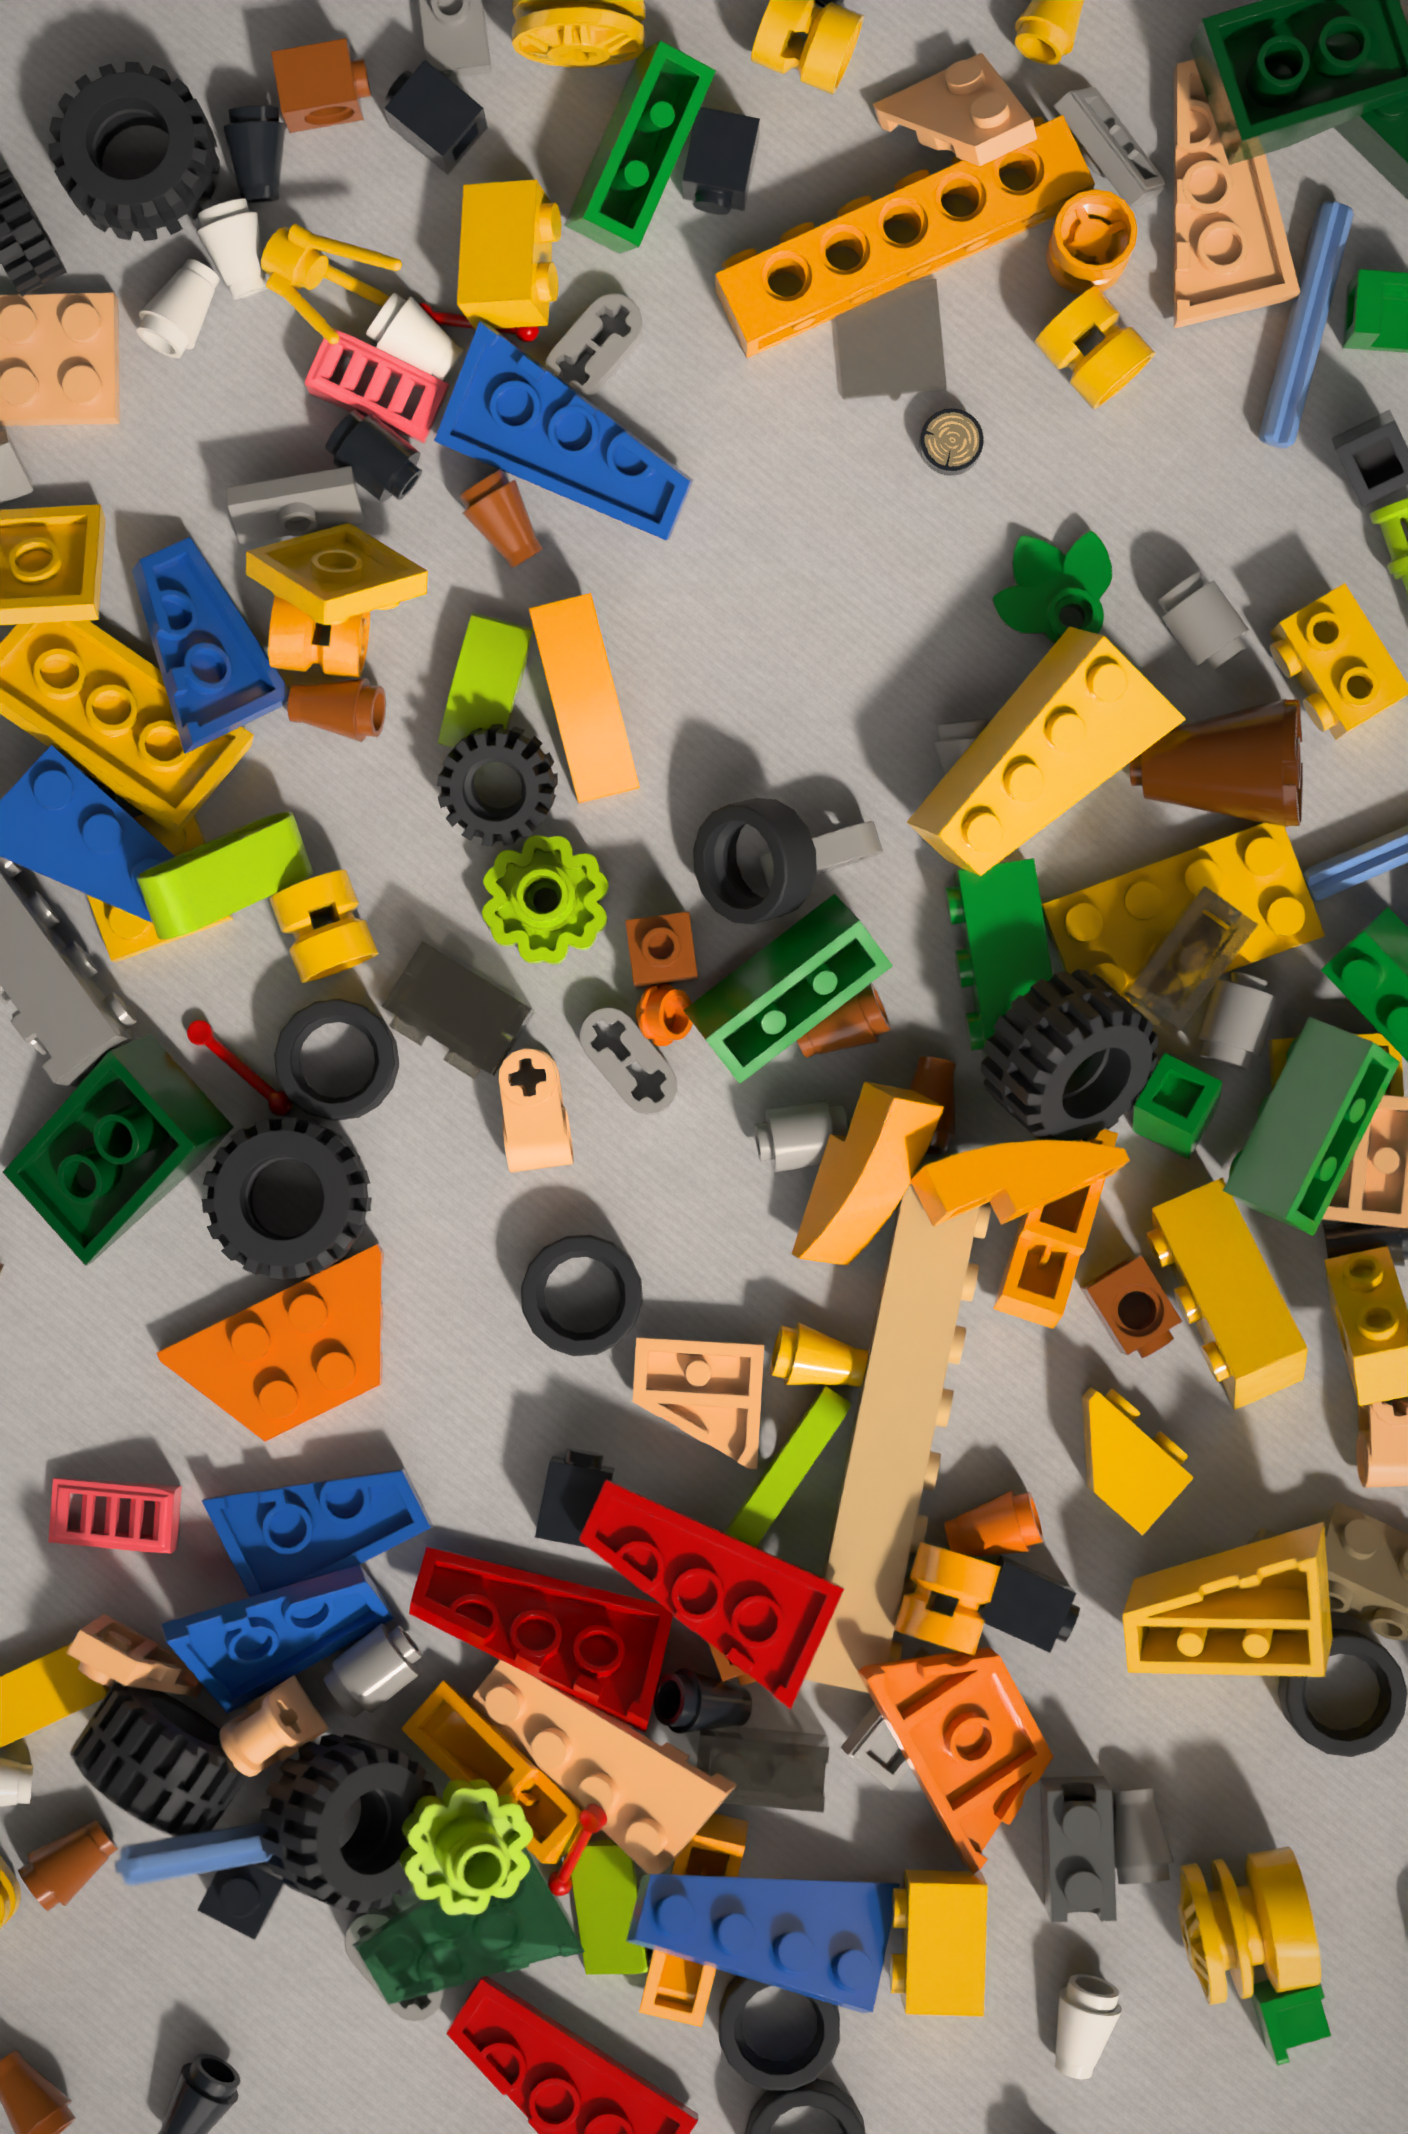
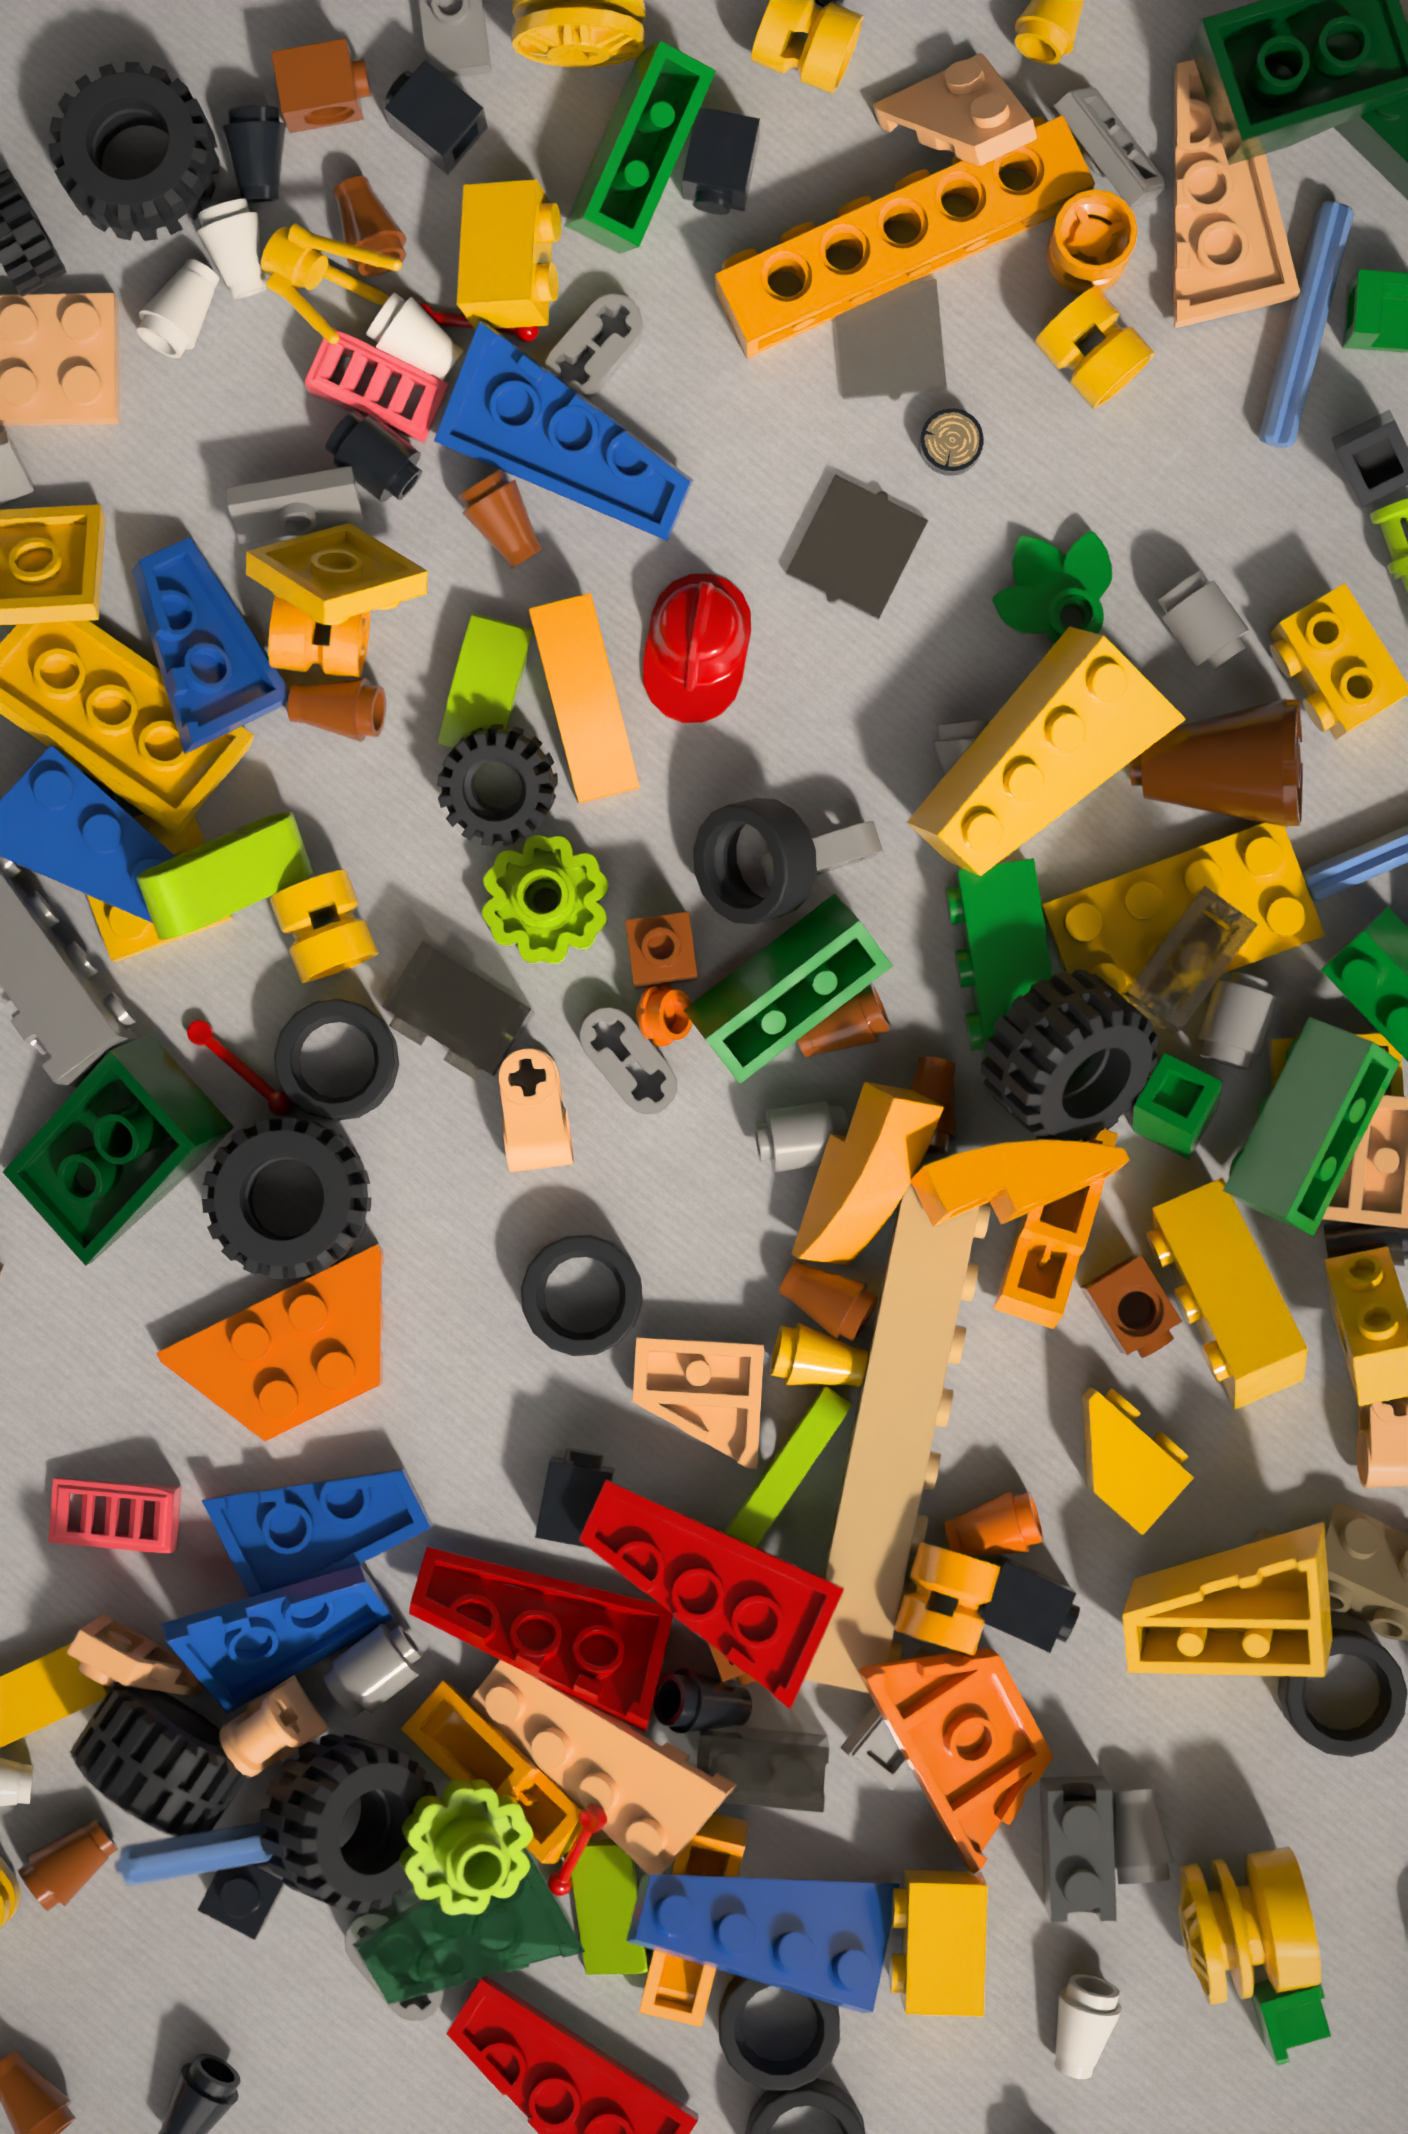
(367, 223): none -> dark orange cone
(696, 648): none -> red piece
(831, 1300): none -> dark orange cone
(856, 547): none -> clear smoke piece

